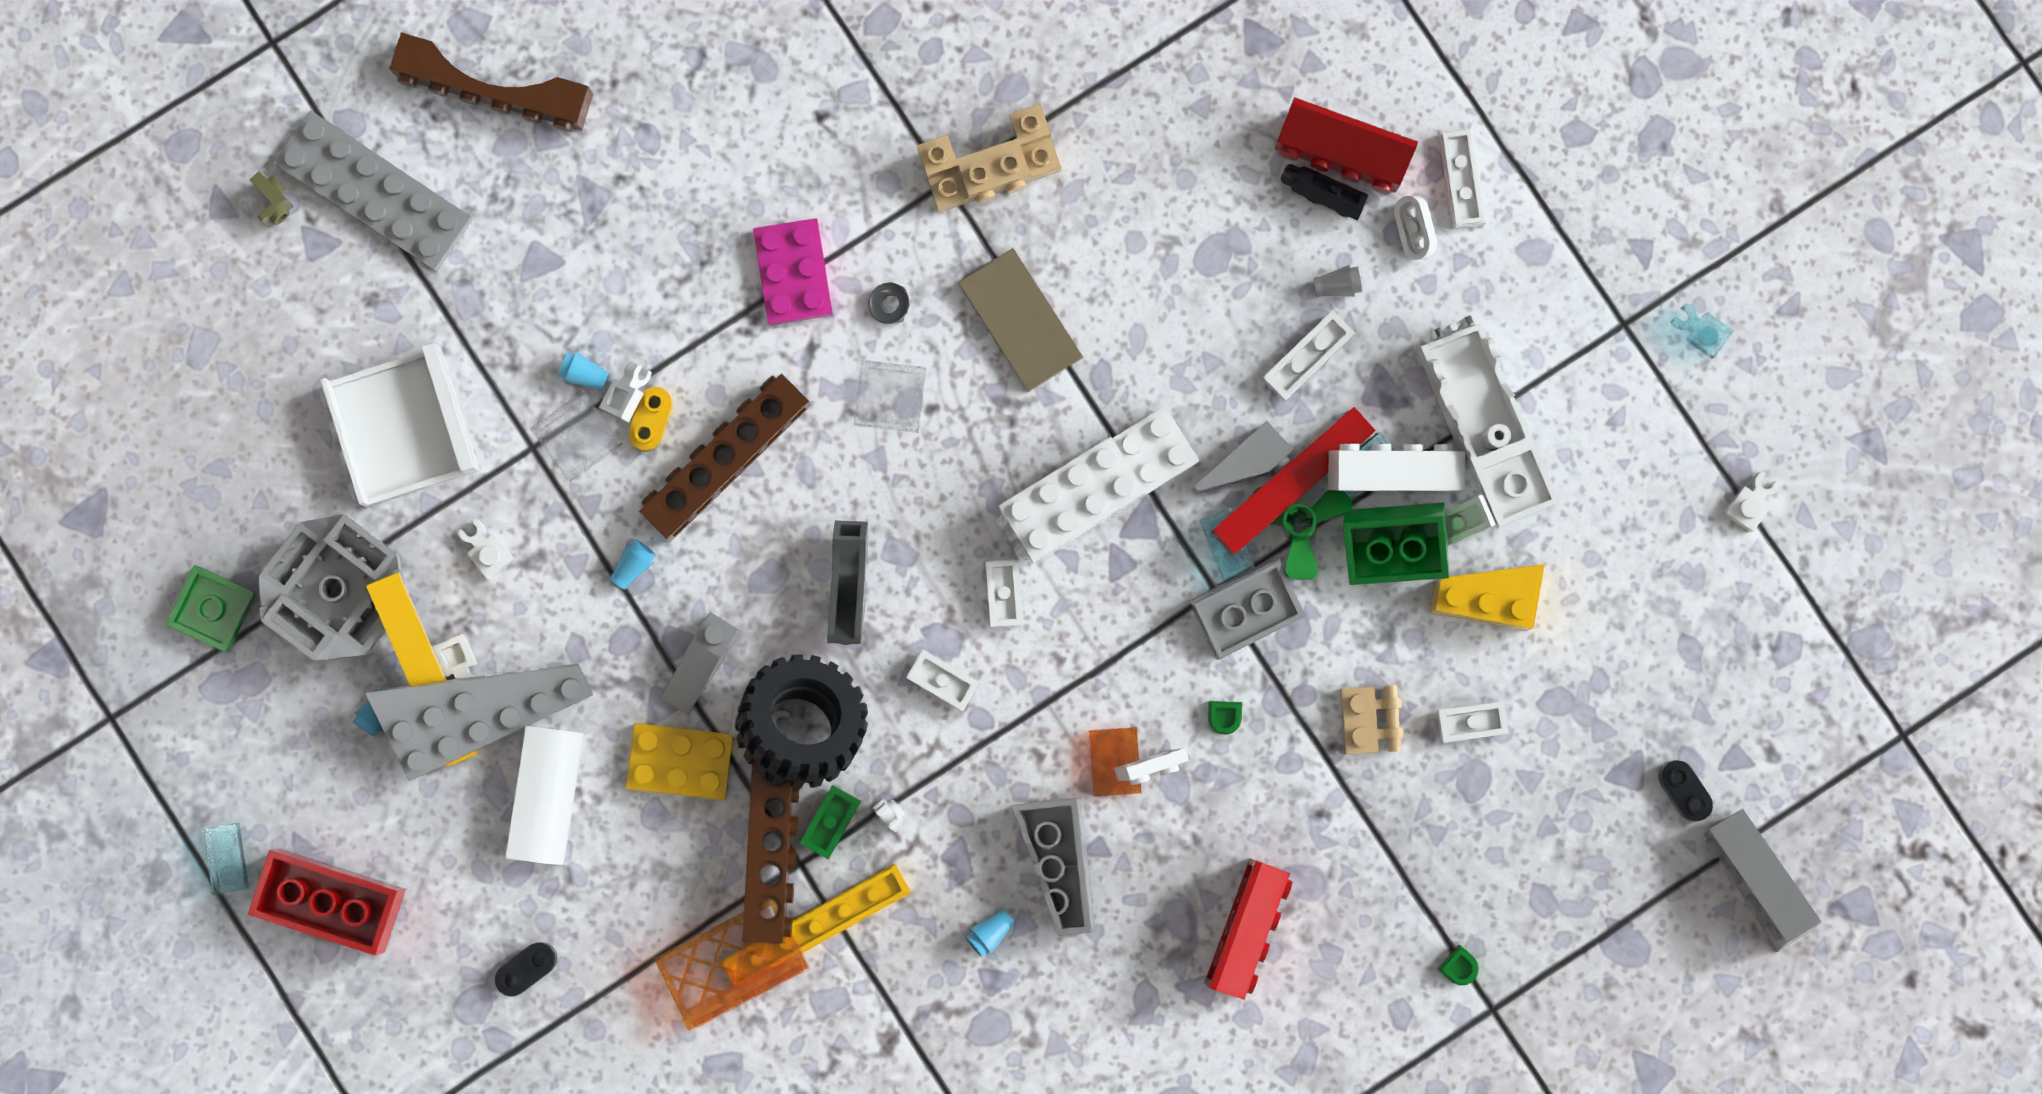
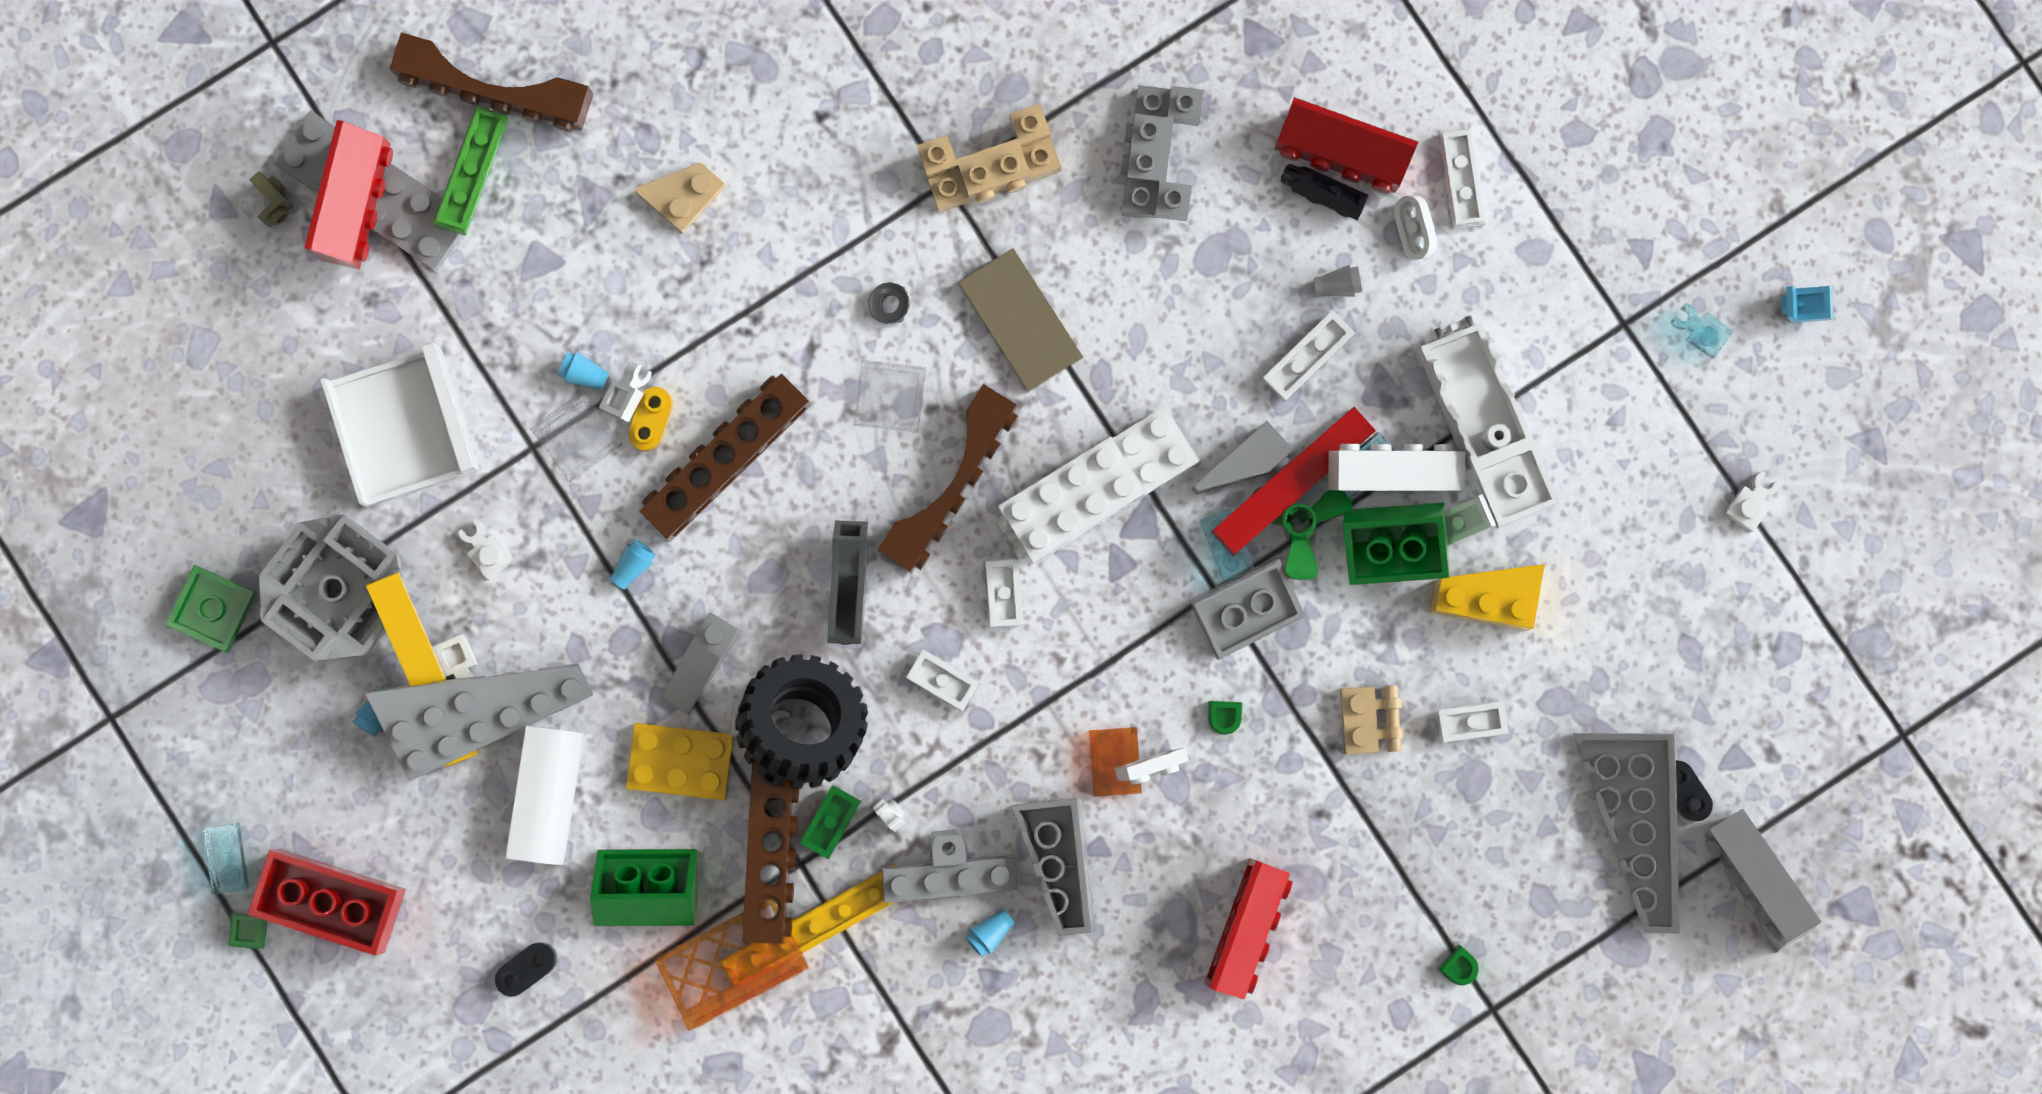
(247, 931): none -> green tile
(348, 196): none -> slope
(471, 171): none -> bright green tile
(644, 887): none -> green slope
(682, 194): none -> tan wing
(792, 271): dark pink plate -> none
(911, 537): none -> reddish brown arch
(948, 873): none -> light grey plate
(1147, 163): none -> light grey bracket
(1638, 803): none -> light grey wing
(1807, 304): none -> medium azure bracket

